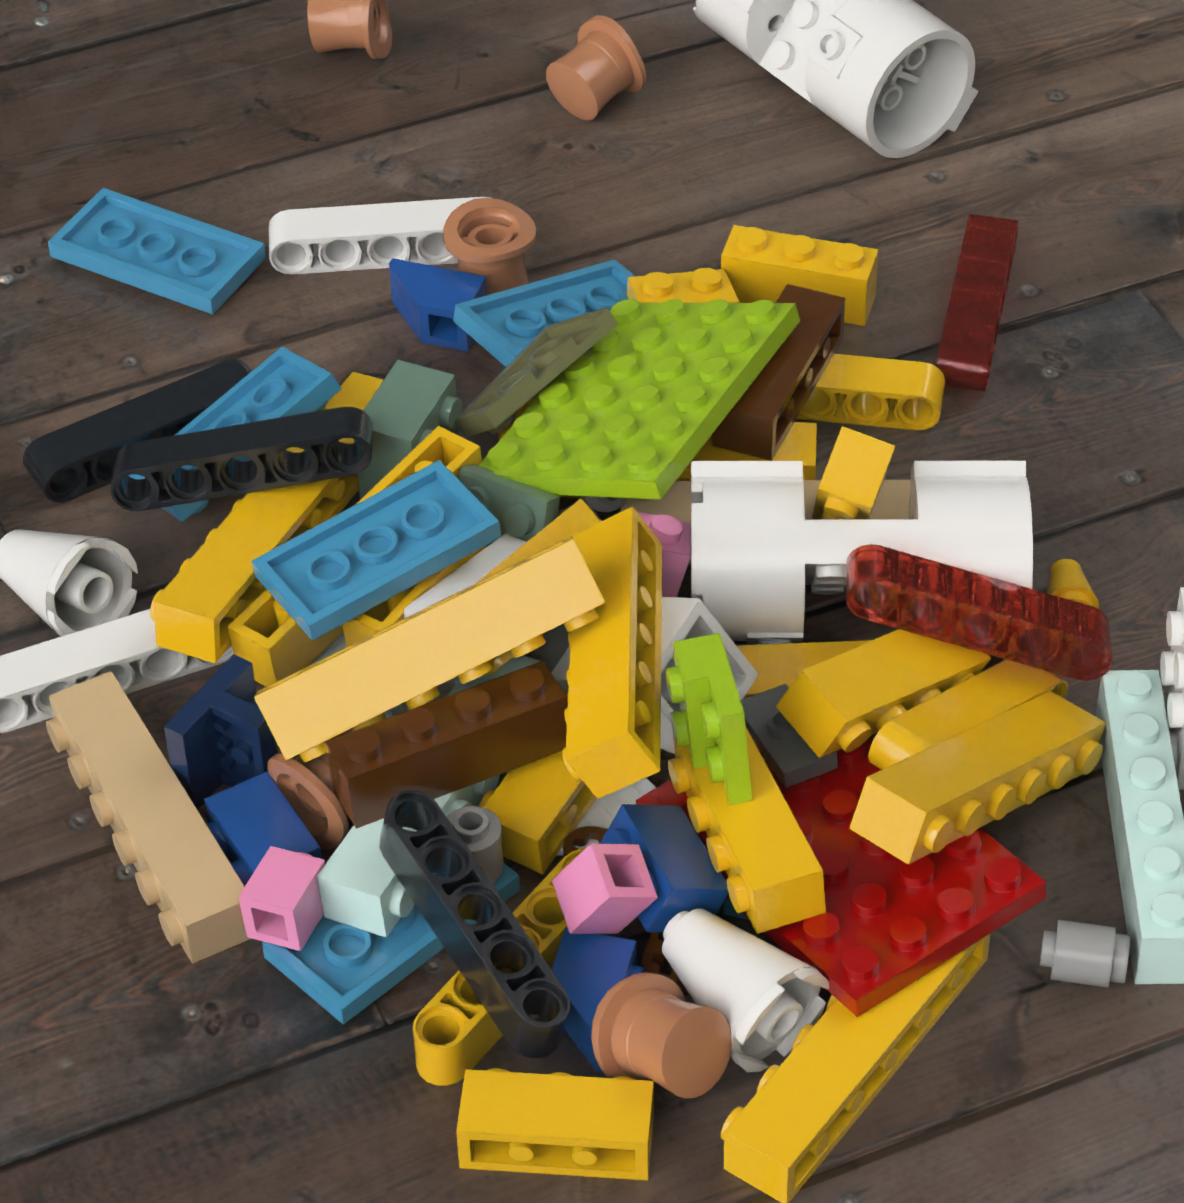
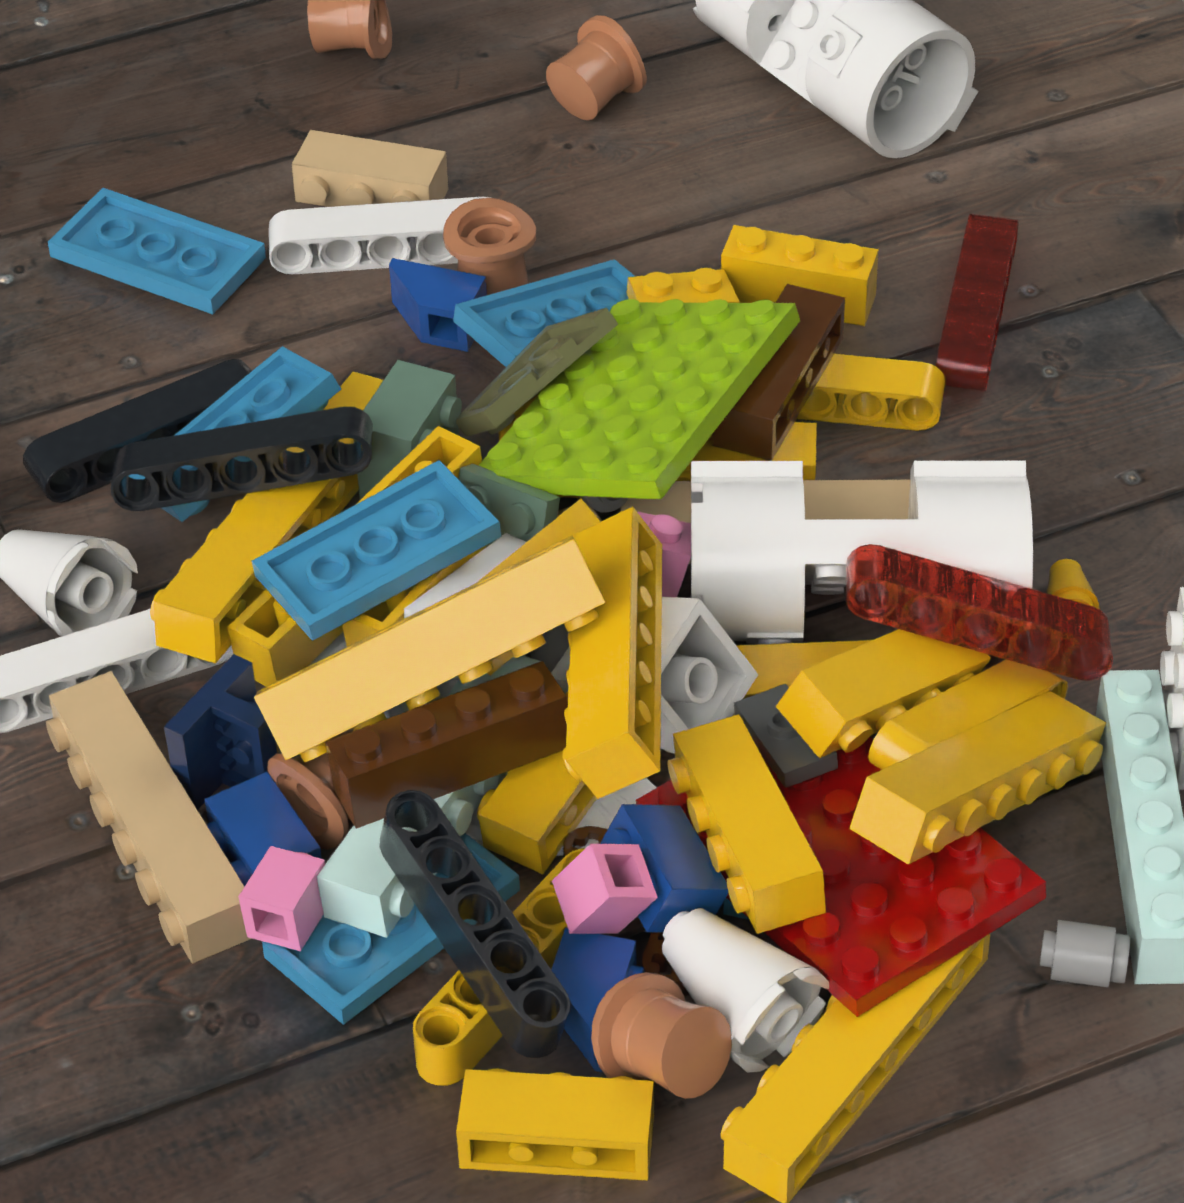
(363, 171): none -> tan brick
(483, 837): light grey brick -> none
(710, 713): lime plate -> none
(852, 477): yellow brick -> none

